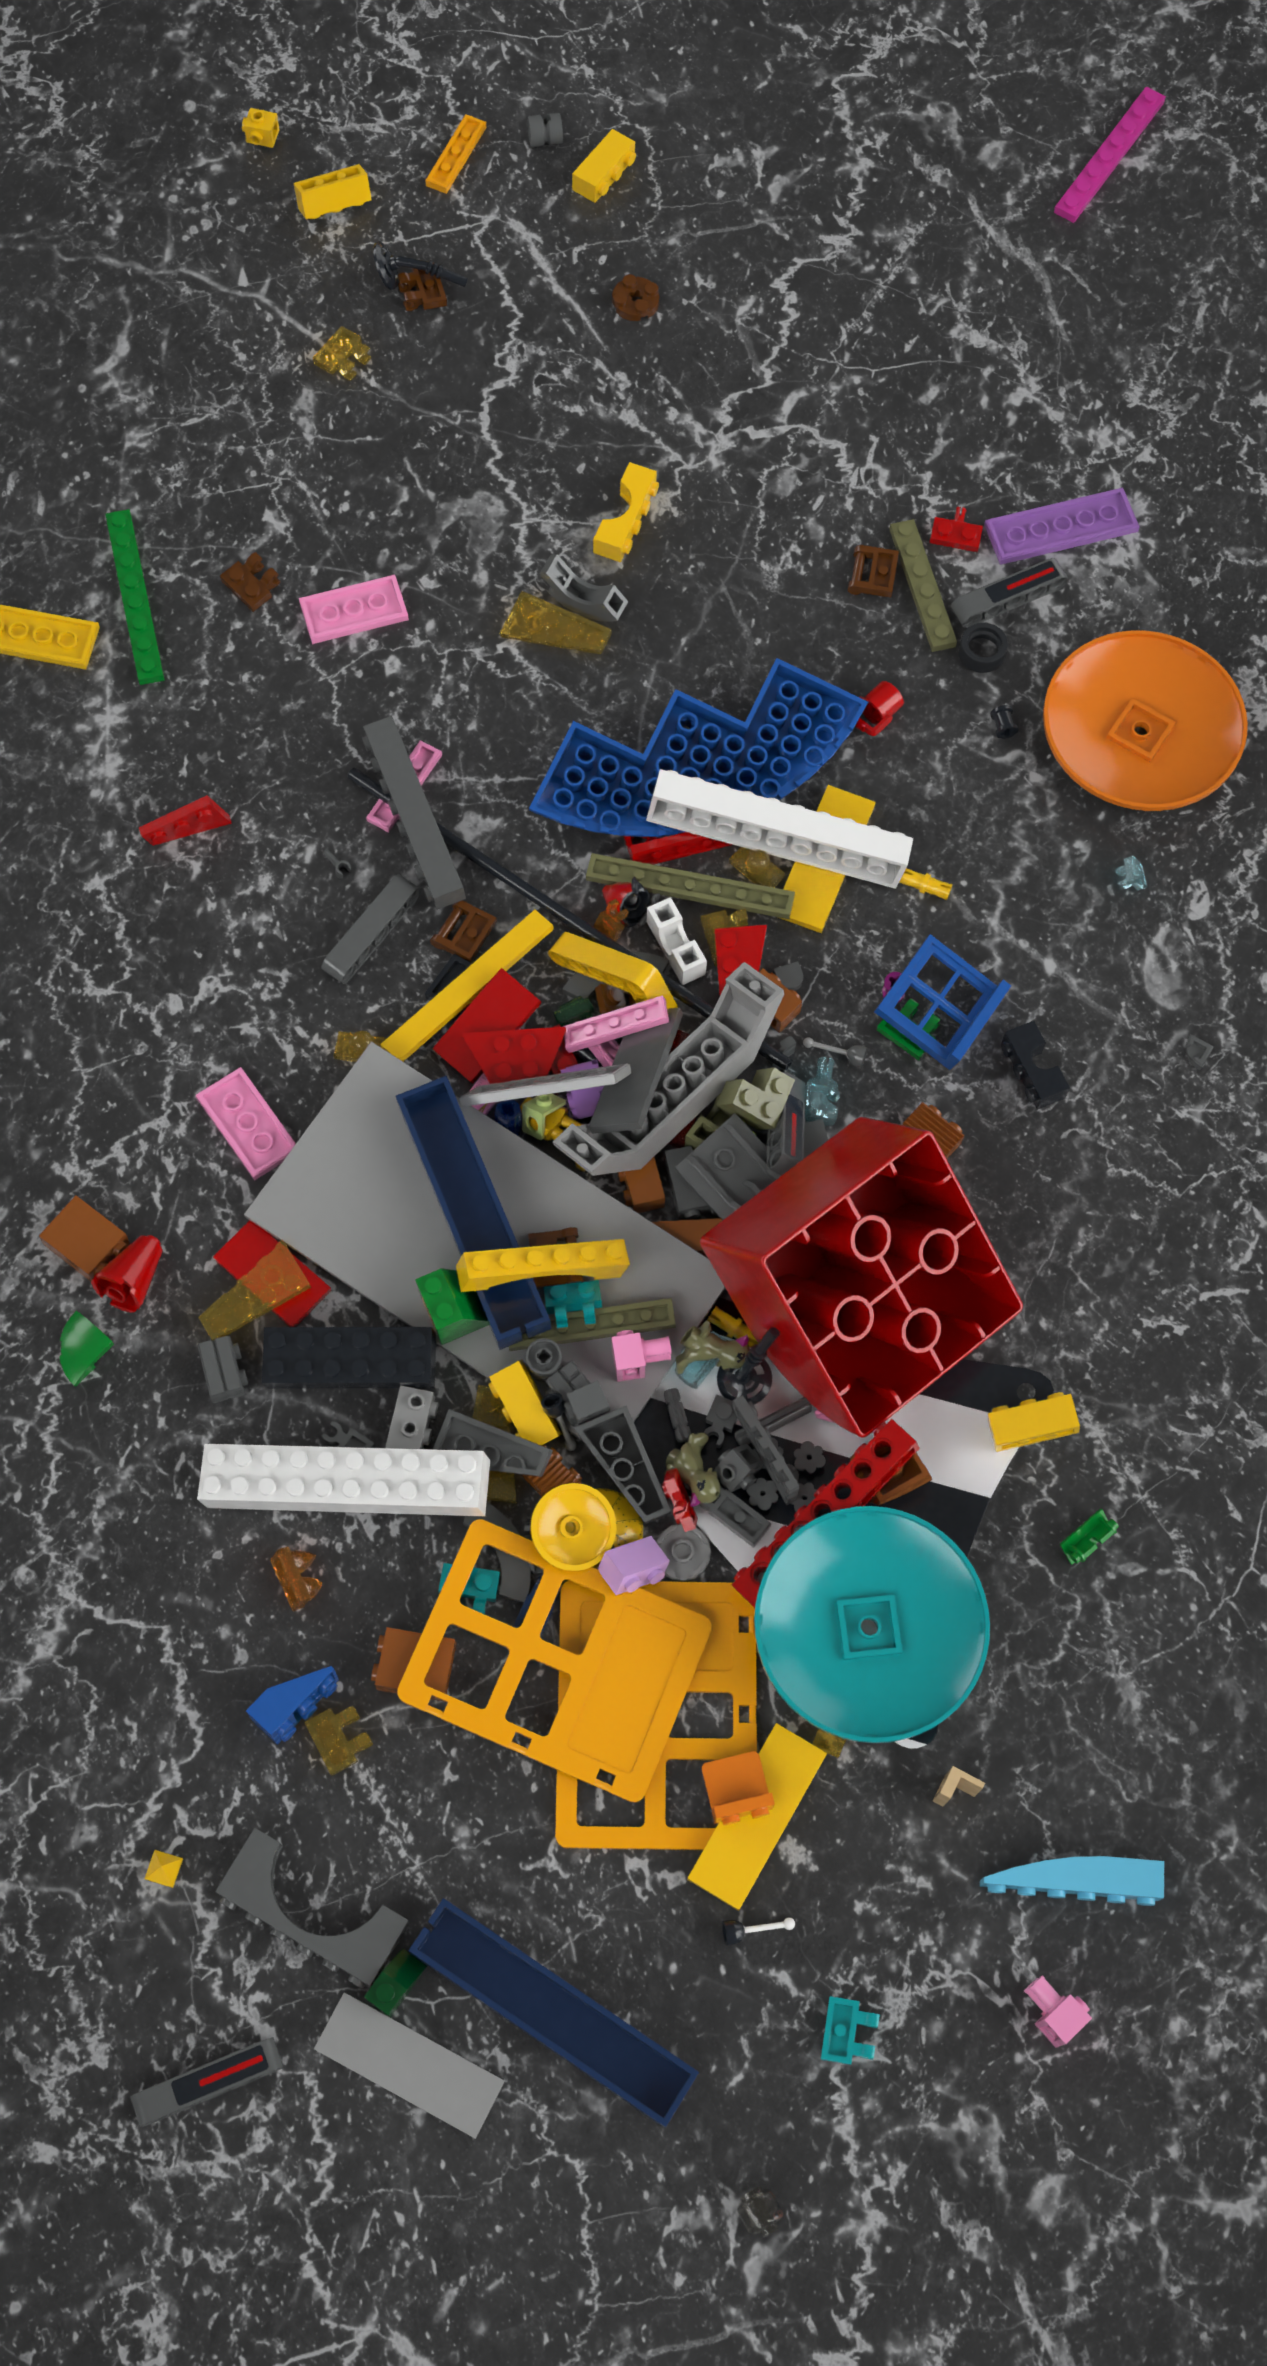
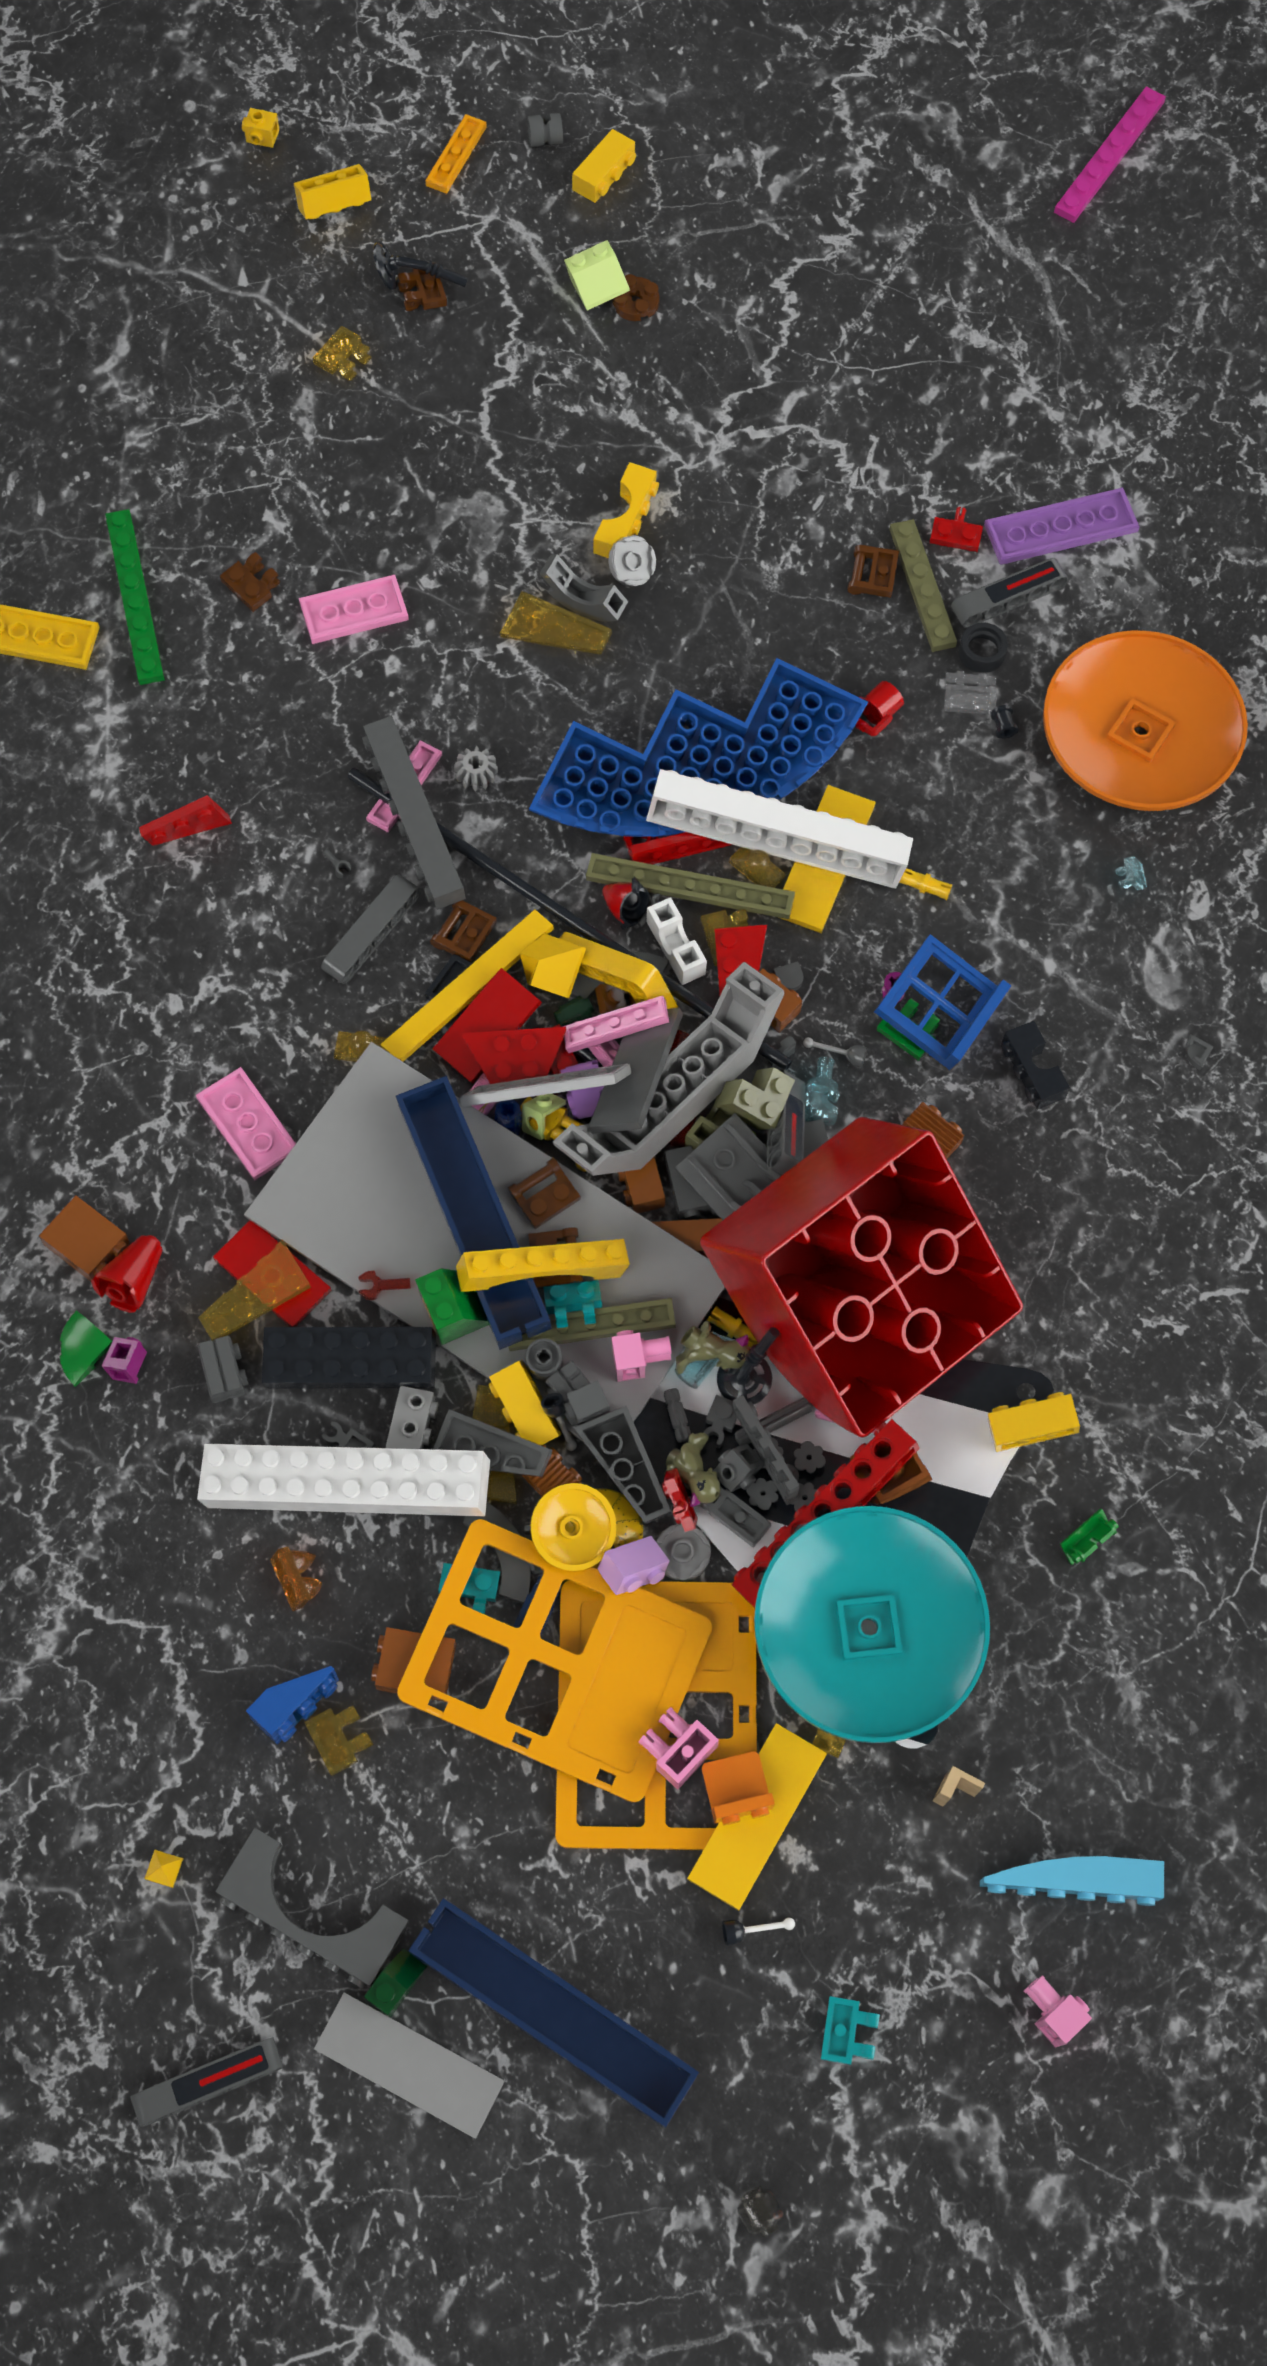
(124, 1359): none -> magenta brick
(381, 1284): none -> clear red bar
(467, 772): none -> light grey gear
(549, 1200): none -> reddish brown plate
(552, 964): none -> yellow slope
(596, 275): none -> yellowish green slope
(609, 921): clear orange plate -> none
(632, 561): none -> light grey tile
(686, 1755): none -> bright pink brick
(970, 699): none -> clear plate

